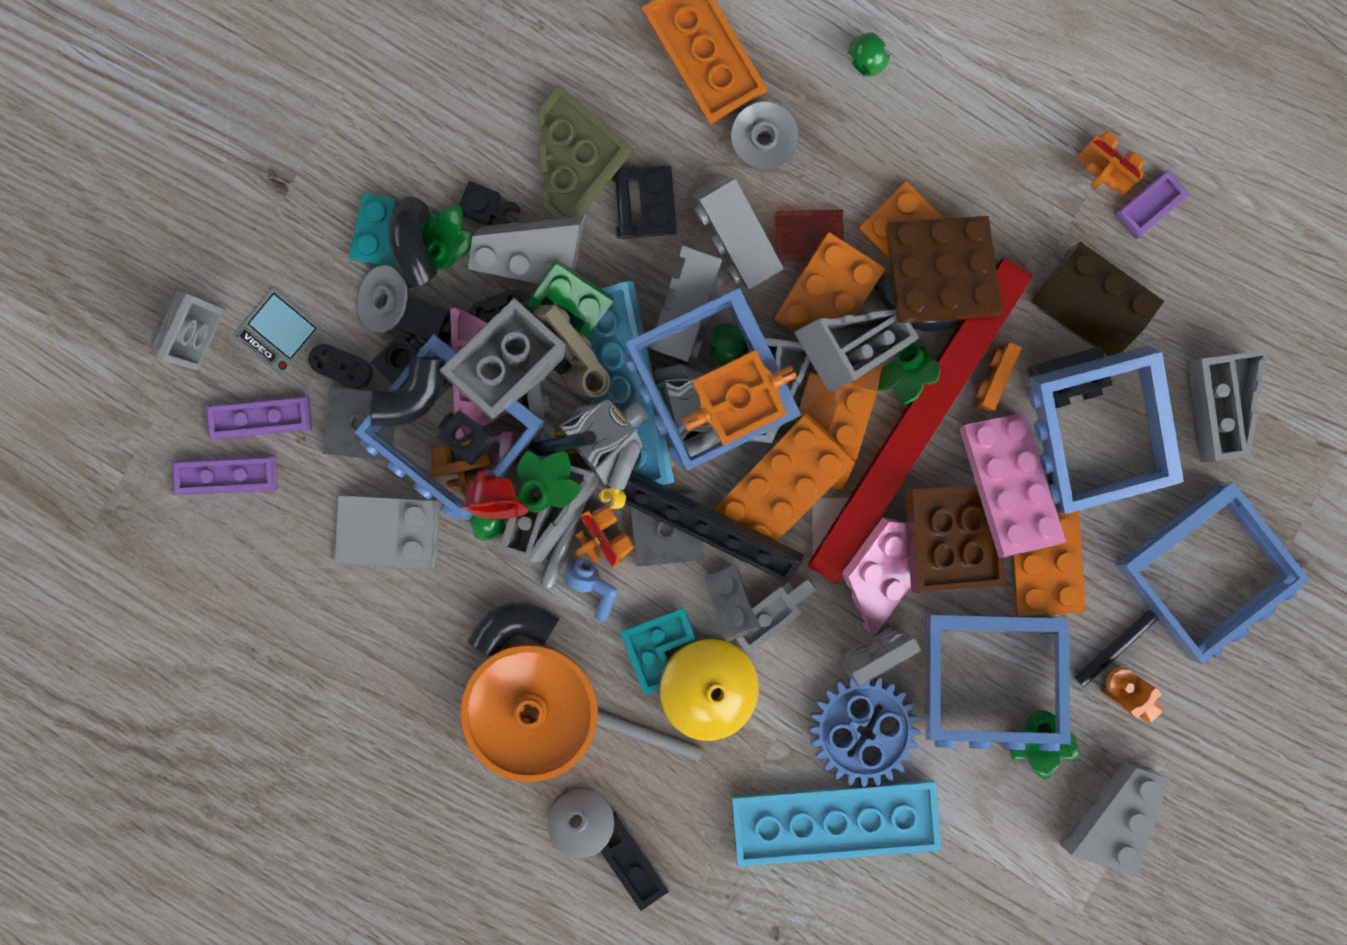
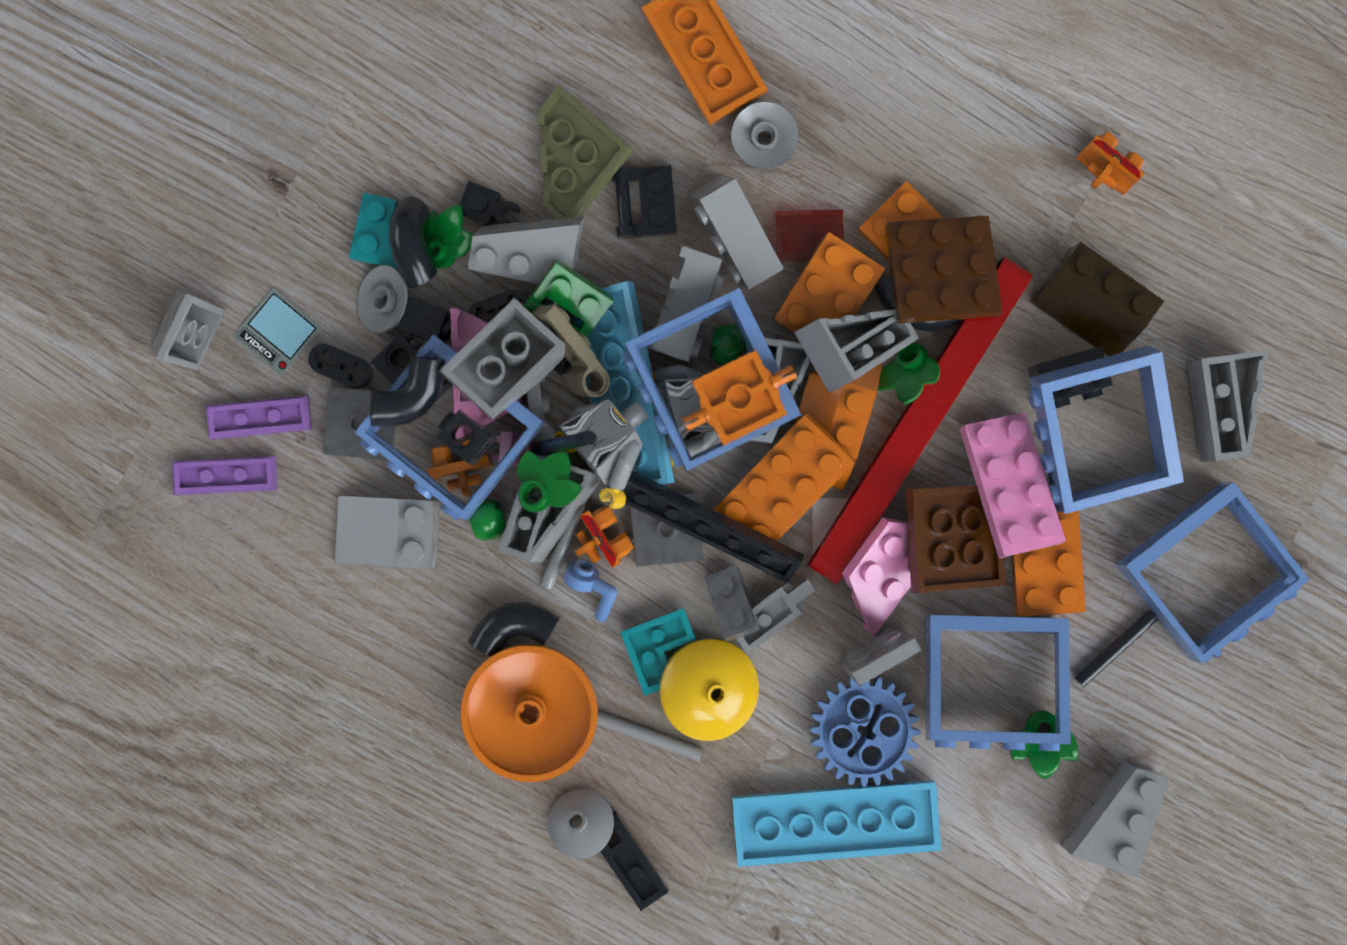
(492, 497): red piece -> none
(868, 54): green piece -> none
(1002, 364): orange plate -> none
(1132, 694): orange hips -> none
(1151, 204): medium lavender tile -> none

